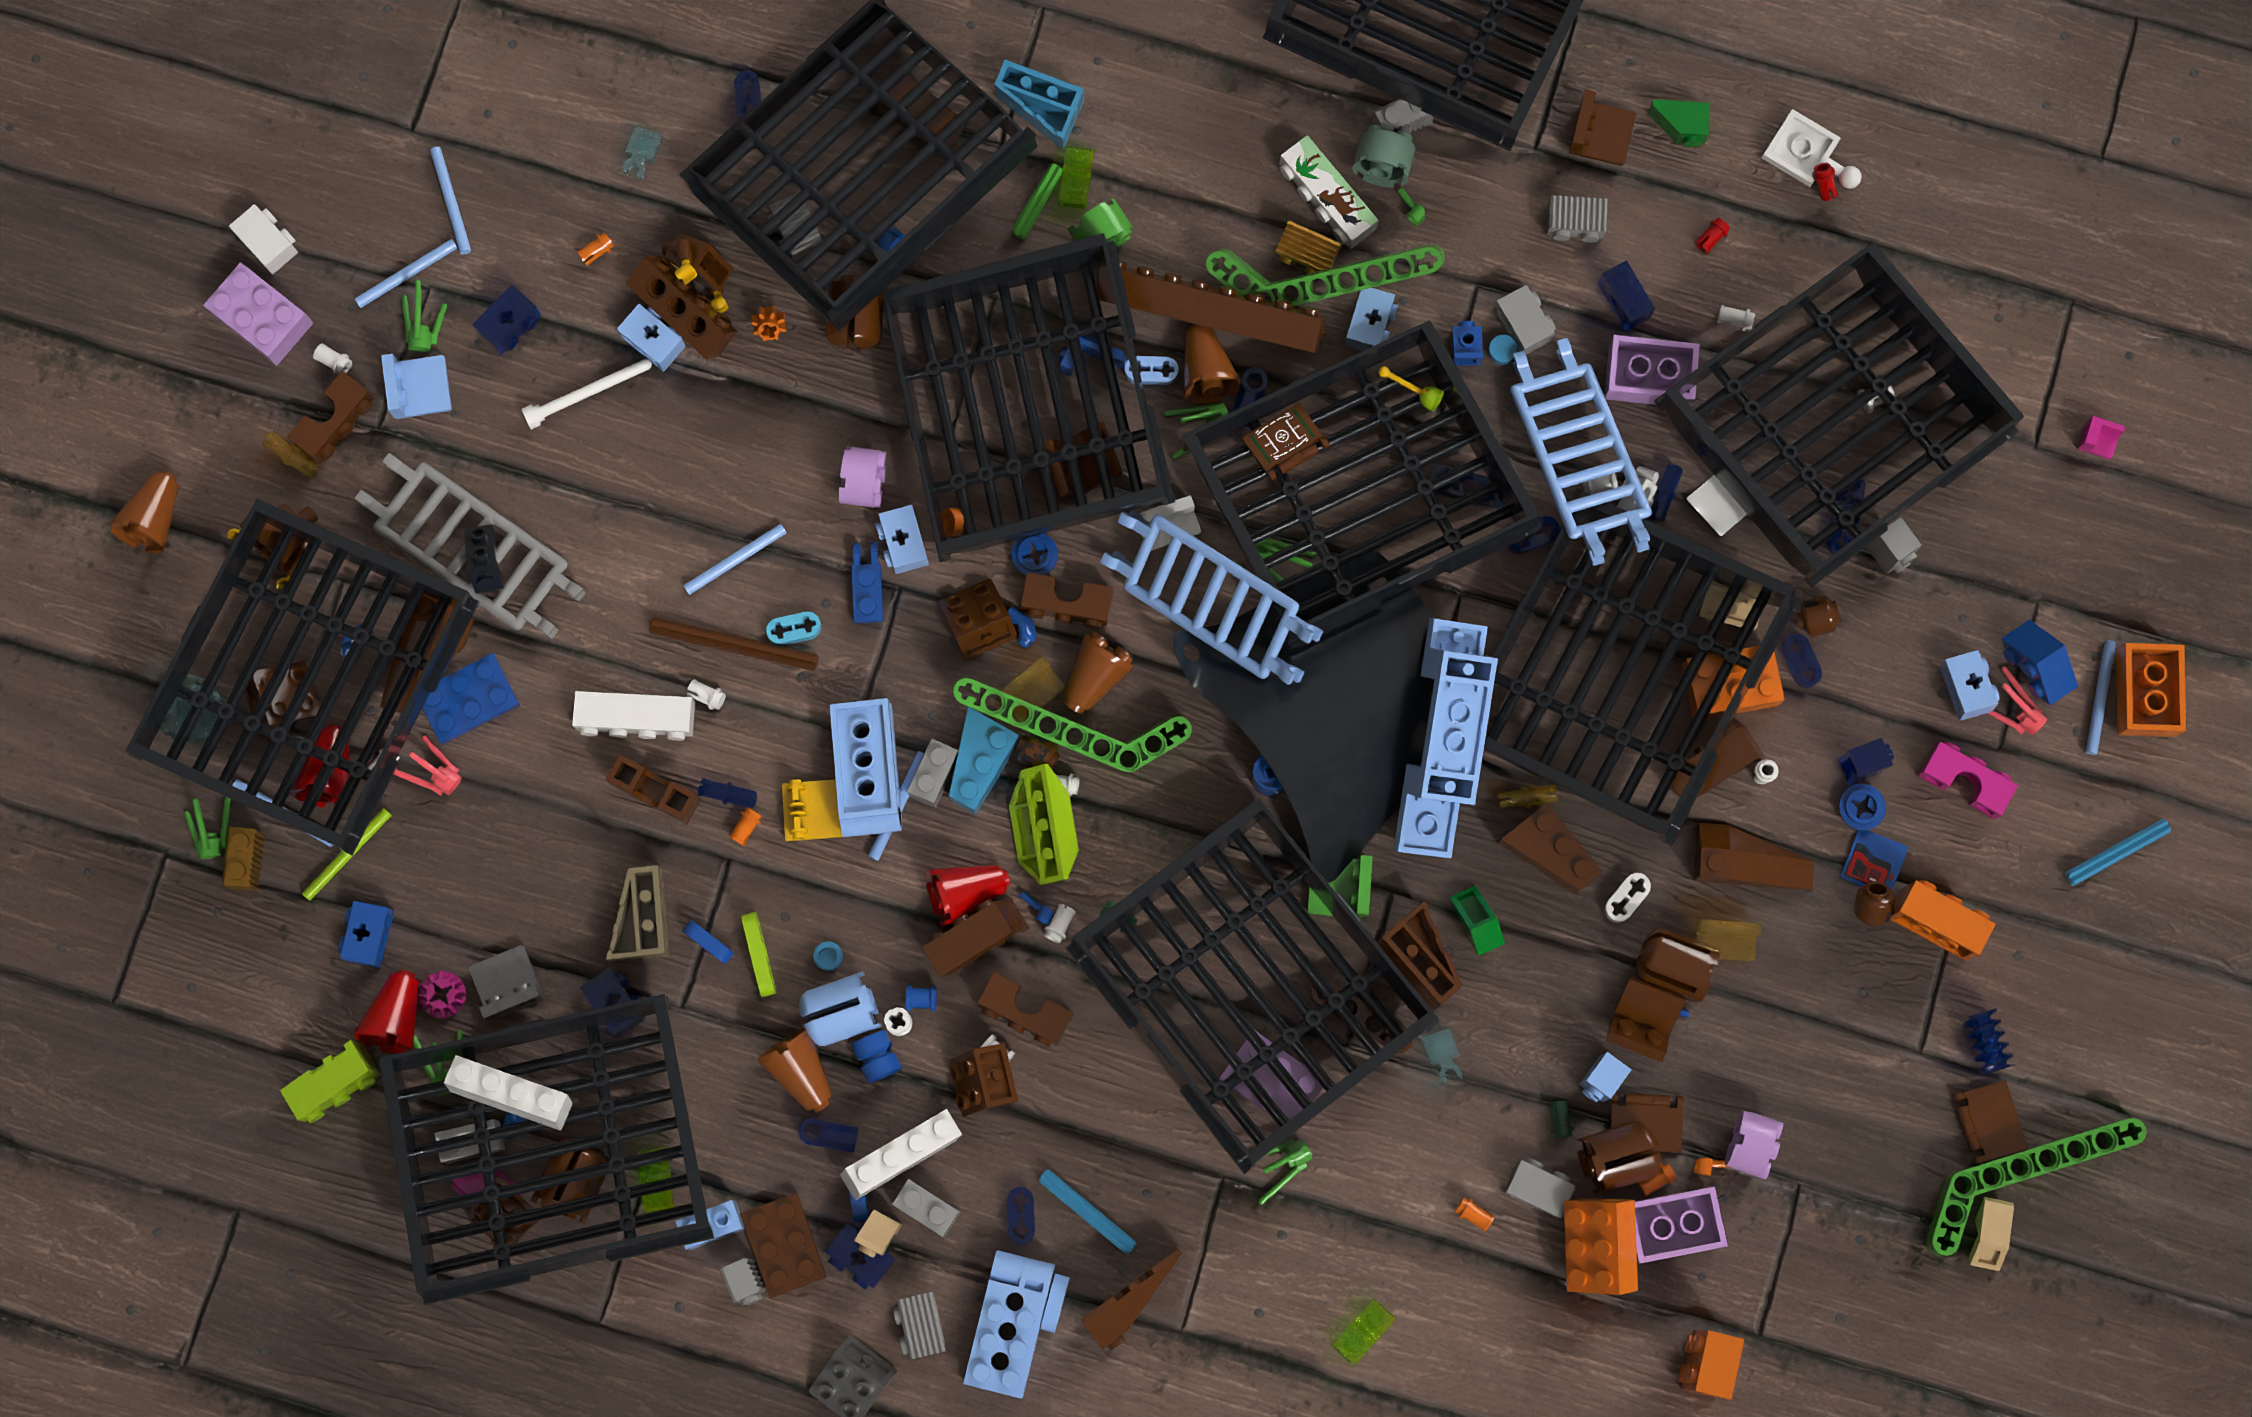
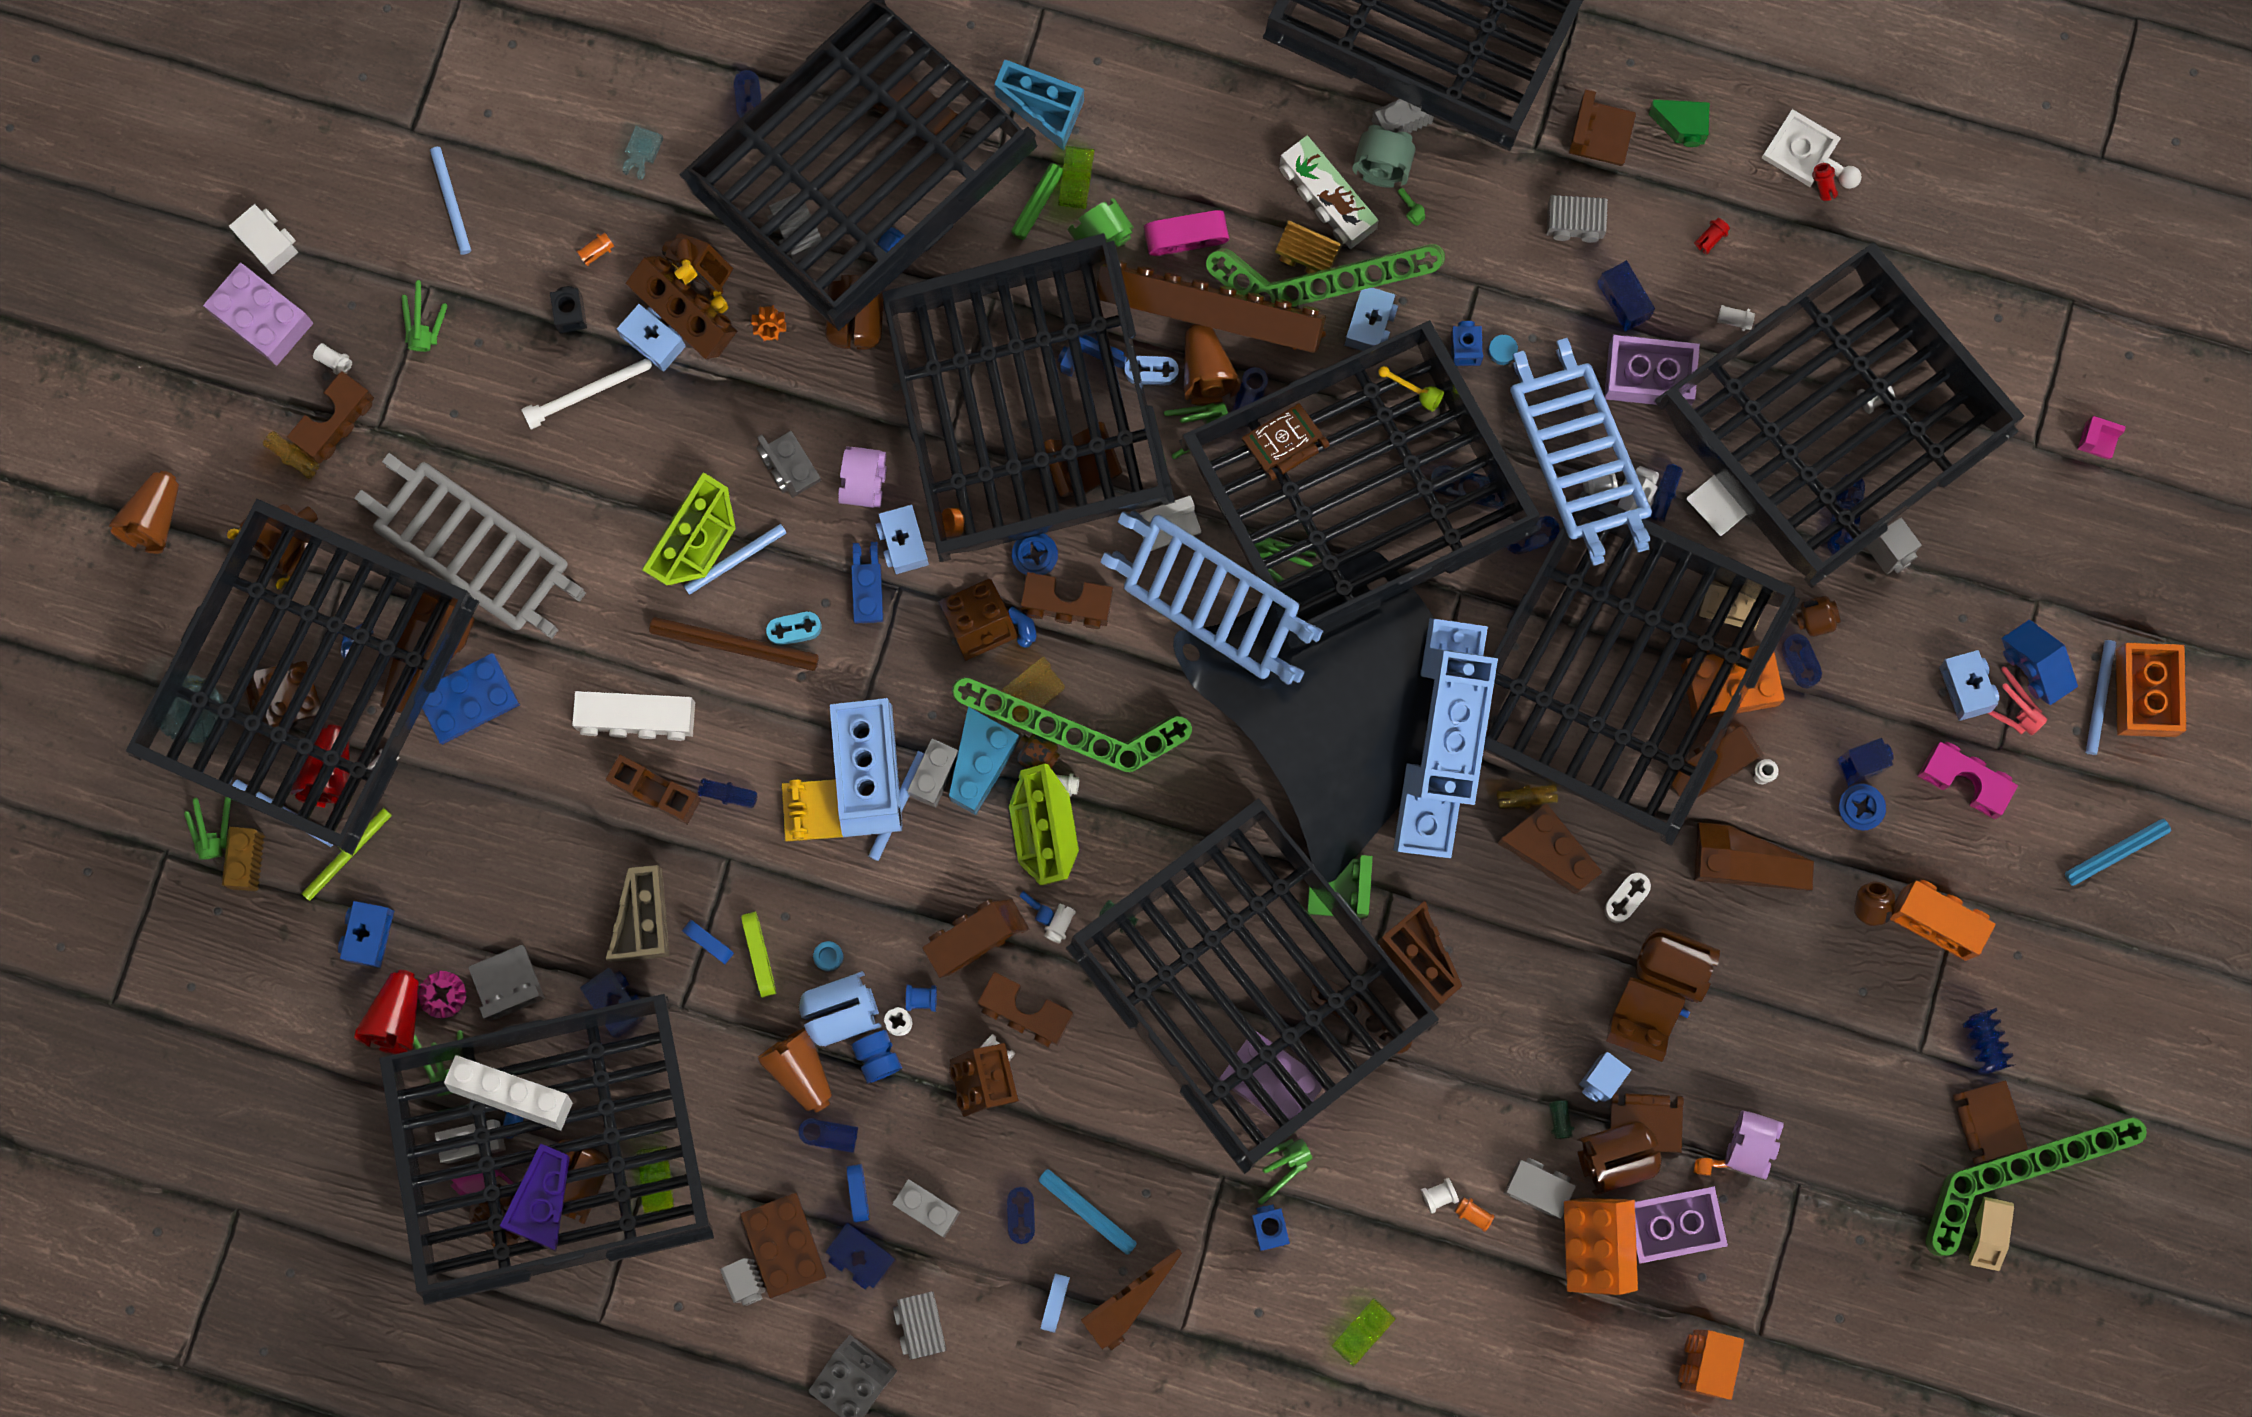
(331, 1082): lime wedge -> none
(406, 273): light blue bar -> none
(416, 386): light blue bracket -> none
(444, 779): coral plant -> none
(481, 559): black bracket -> none
(510, 306): clear blue brick -> none
(539, 1199): none -> dark purple wing
(572, 320): none -> black brick
(693, 535): none -> lime wedge
(712, 697): white pin -> none
(724, 1221): light blue brick -> none
(745, 826): orange pin -> none
(790, 463): none -> flat silver bracket
(877, 1234): tan slope -> none
(900, 1154): white brick -> none
(961, 889): red cone -> none
(1008, 1276): light blue hinge -> none
(1095, 672): dark orange cone -> none
(1186, 233): none -> dark pink beam
(1265, 779): blue wheel -> none
(1265, 1241): none -> blue brick
(1439, 1195): none -> white bush
(1441, 1050): clear light blue plate -> none
(1477, 920): green slope -> none
(1525, 320): light grey brick -> none
(1664, 1177): orange pin -> none
(1733, 939): clear yellow panel -> none
(1874, 860): sticker -> none

